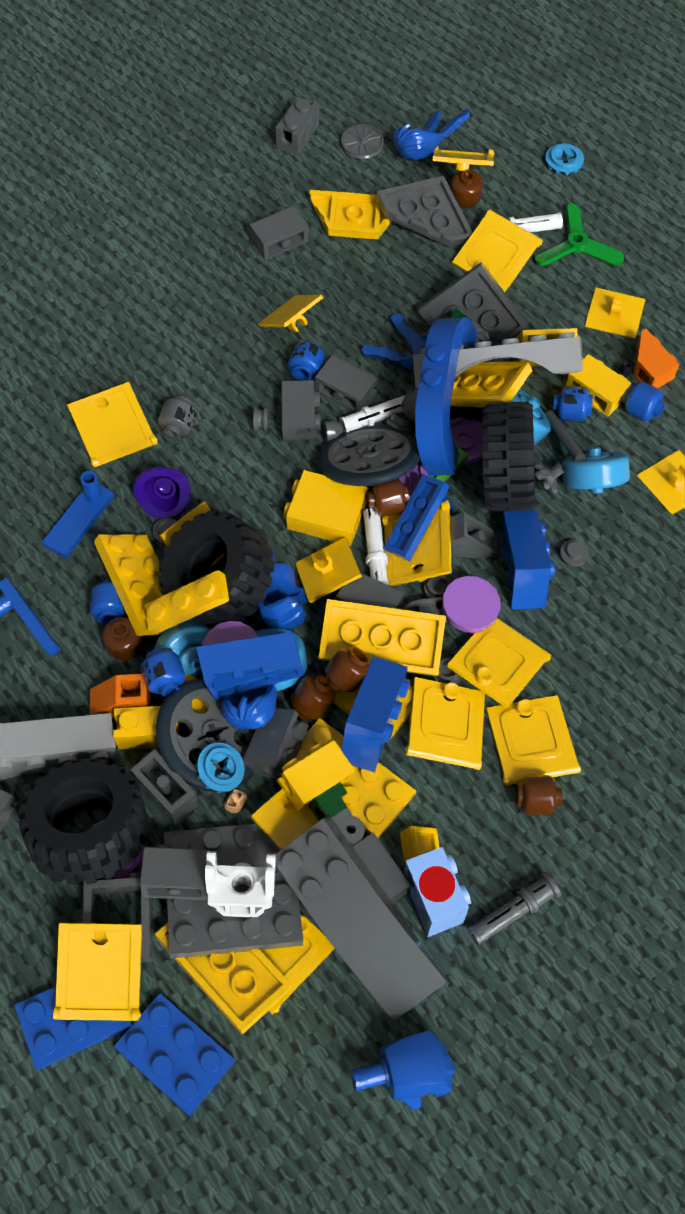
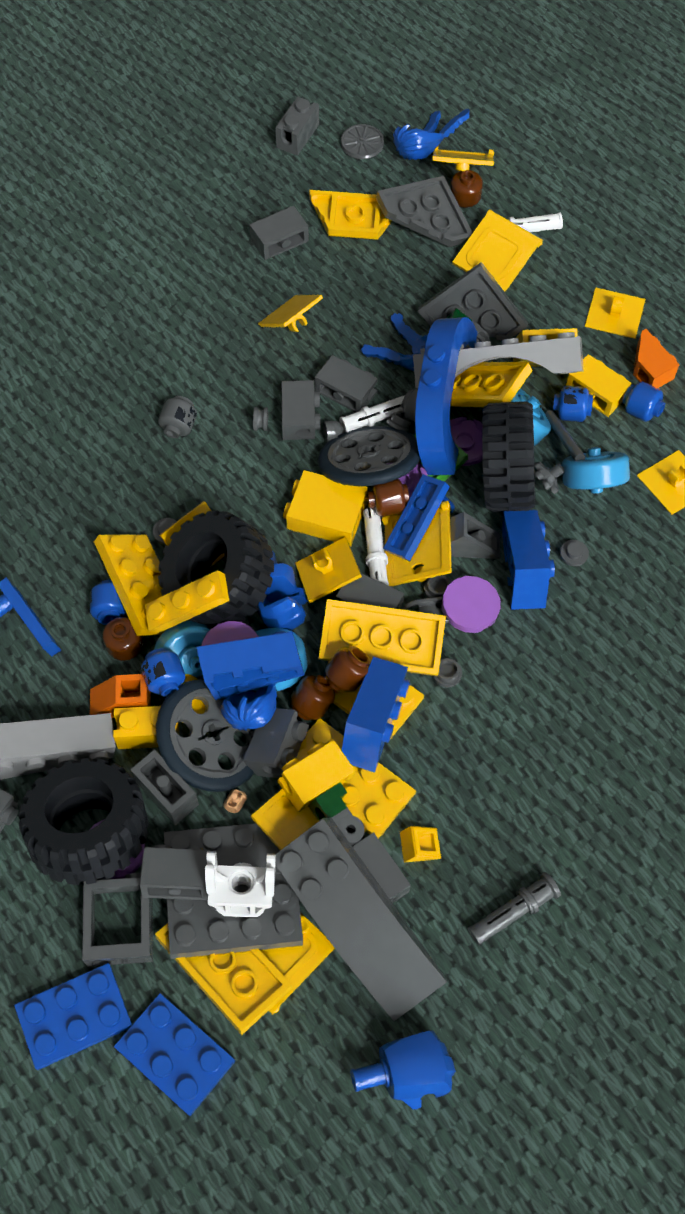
(79, 516): blue piece -> none
(97, 978): yellow container -> none
(111, 424): yellow container -> none
(162, 492): dark purple helmet -> none
(232, 766): dark azure gear -> none
(306, 361): blue head -> none
(436, 891): light blue brick -> none
(445, 728): yellow container -> none
(499, 662): yellow container -> none
(533, 743): yellow container -> none
(538, 795): reddish brown head -> none
(571, 154): dark azure gear -> none
(583, 244): green piece -> none
(624, 369): black rock -> none

